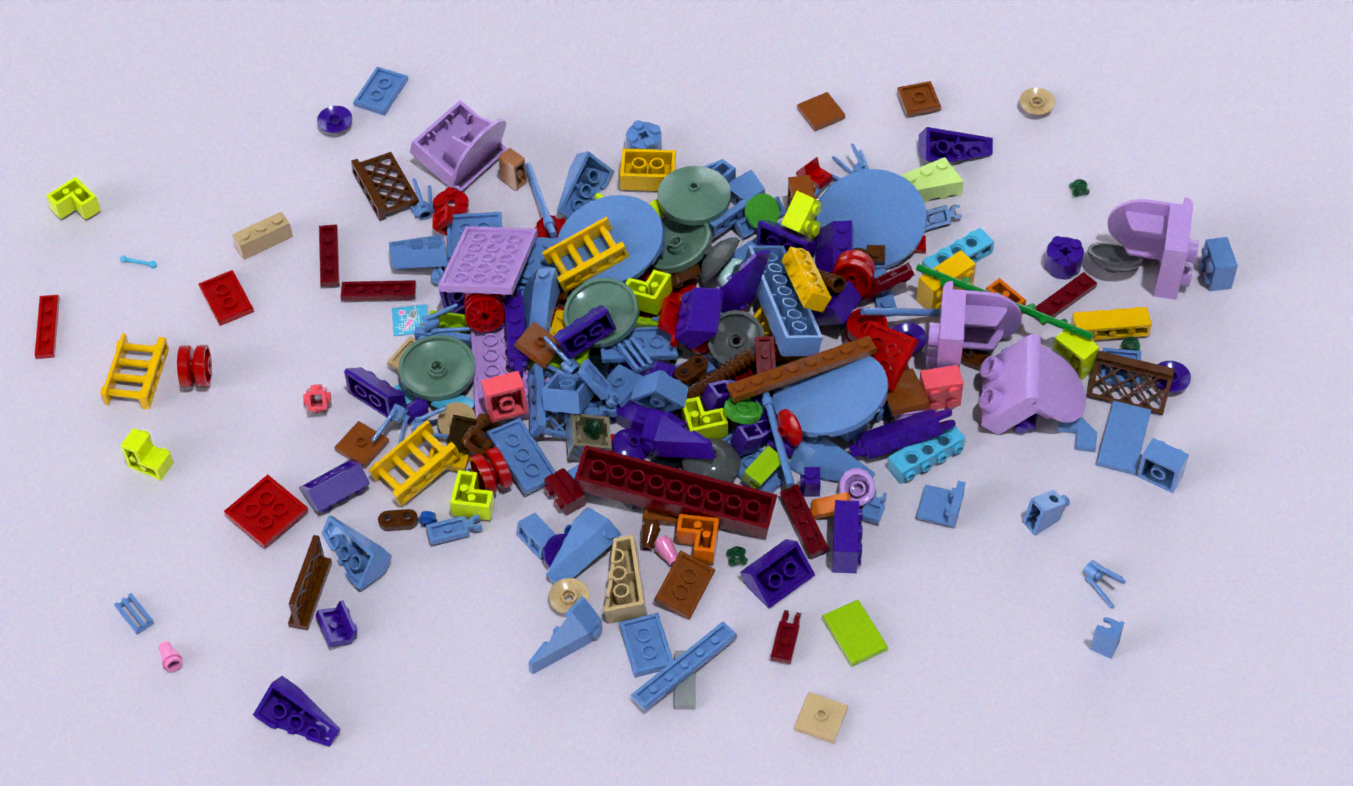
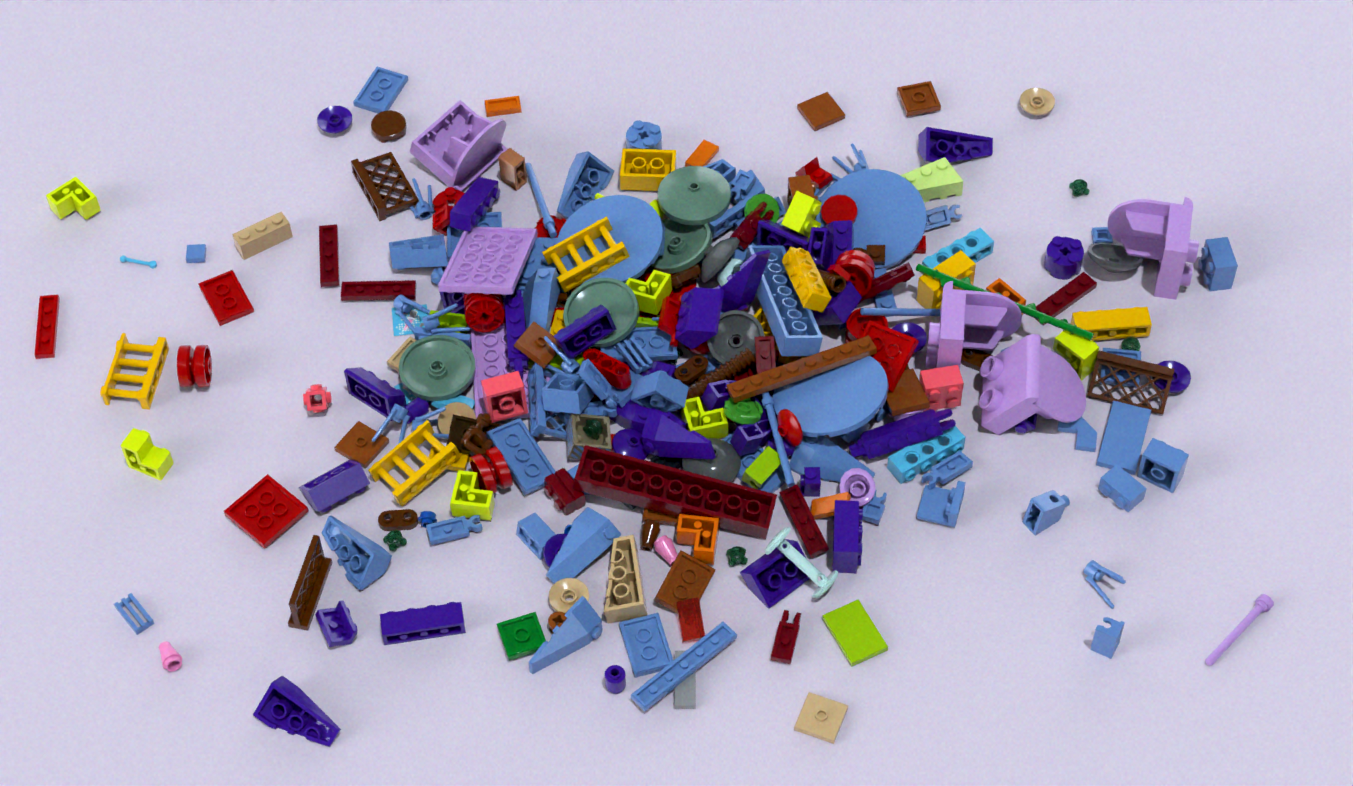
(196, 253): none -> medium blue tile
(388, 125): none -> reddish brown tile
(394, 535): none -> clear green plate
(404, 305): none -> medium blue plant
(422, 623): none -> dark purple brick
(474, 204): none -> dark purple brick
(503, 106): none -> orange tile
(521, 635): none -> green plate
(554, 618): none -> dark orange wheel
(613, 370): none -> red beam
(615, 679): none -> dark purple brick
(690, 619): none -> clear red slope
(702, 154): none -> orange tile
(742, 183): none -> medium blue plate
(748, 228): none -> dark red hinge
(801, 562): none -> light aqua hose
(820, 247): none -> dark purple brick
(838, 270): none -> red tile
(839, 209): none -> red tile
(947, 469): none -> medium blue plate
(1101, 234): none -> medium blue tile
(1122, 488): none -> medium blue brick
(1262, 604): none -> lavender piece

